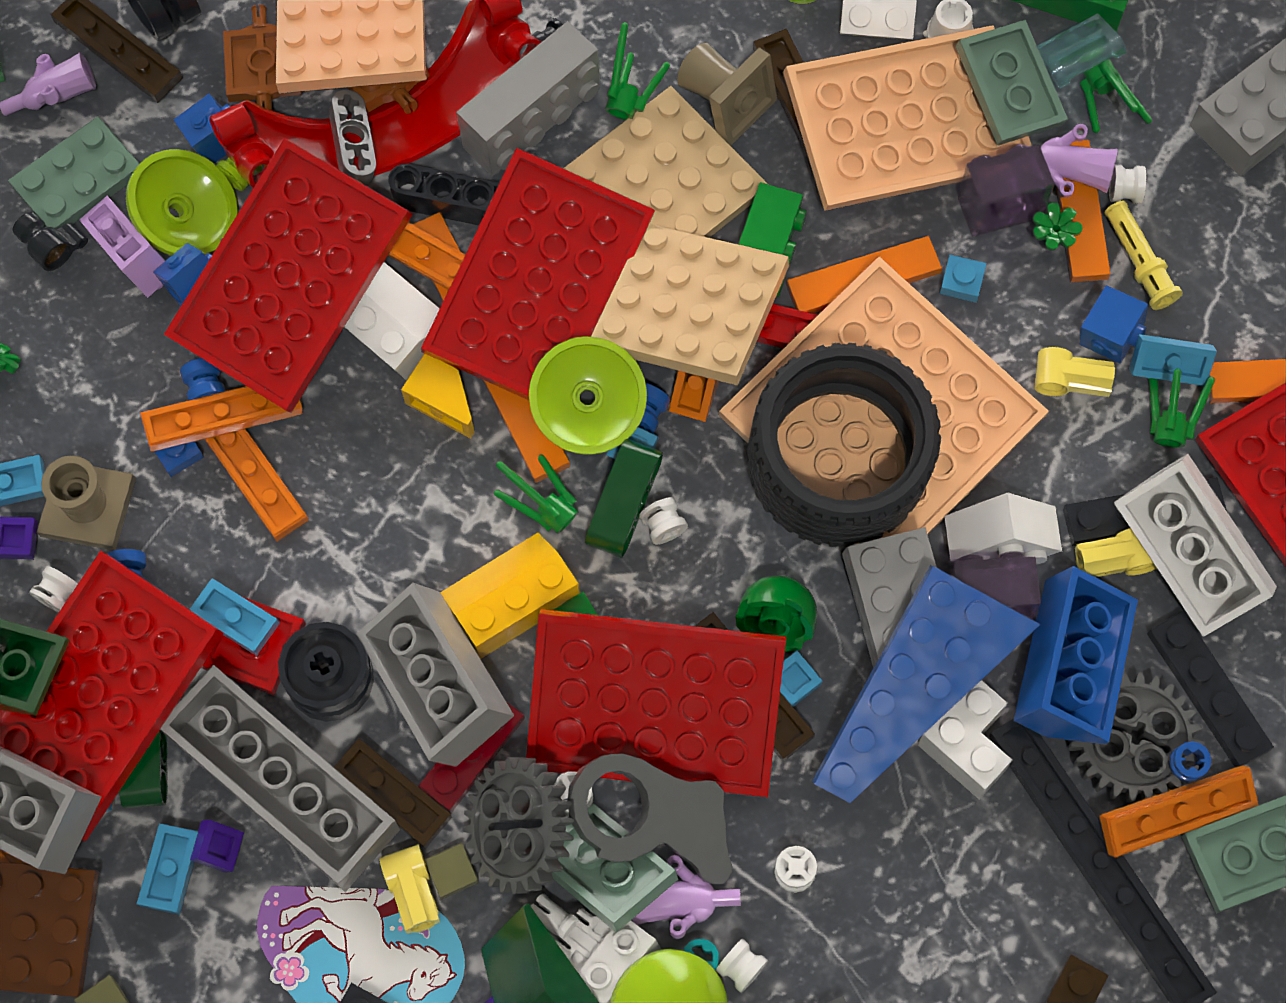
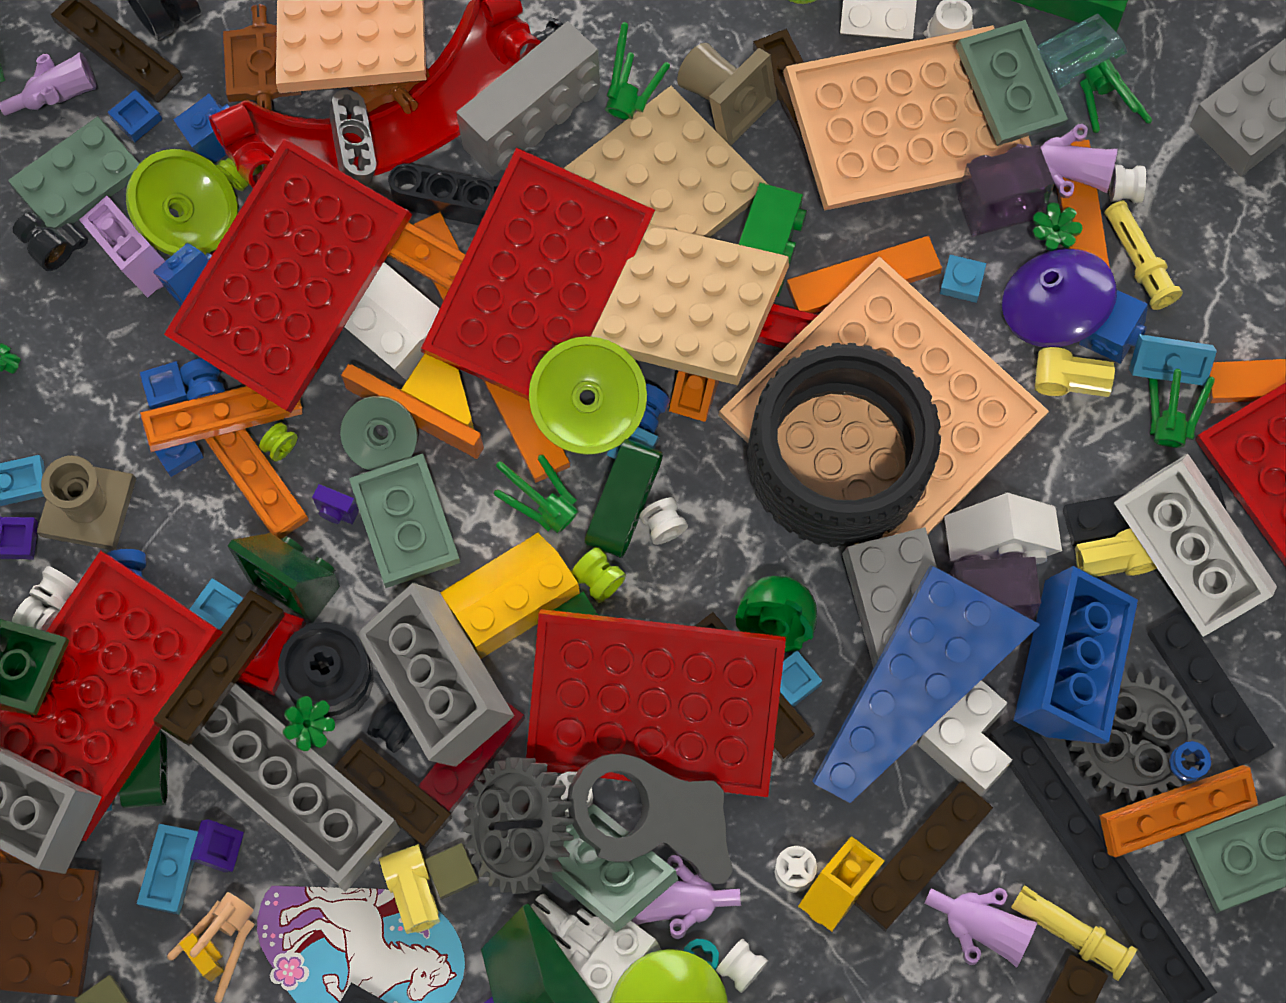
(34, 615): none -> white wheel
(134, 115): none -> blue plate
(164, 385): none -> blue plate
(206, 960): none -> yellow plate
(219, 668): none -> dark brown plate
(226, 916): none -> light nougat plant
(278, 441): none -> lime bush
(286, 573): none -> dark green slope
(308, 723): none -> green plant
(335, 505): none -> dark purple plate
(366, 445): none -> sand green dish
(390, 727): none -> black wheel
(404, 520): none -> sand green plate
(425, 416): none -> orange tile
(598, 574): none -> lime wheel
(840, 883): none -> yellow slope
(923, 856): none -> dark brown plate
(994, 928): none -> lavender piece
(1063, 310): none -> dark purple dish
(1091, 942): none -> light yellow pin

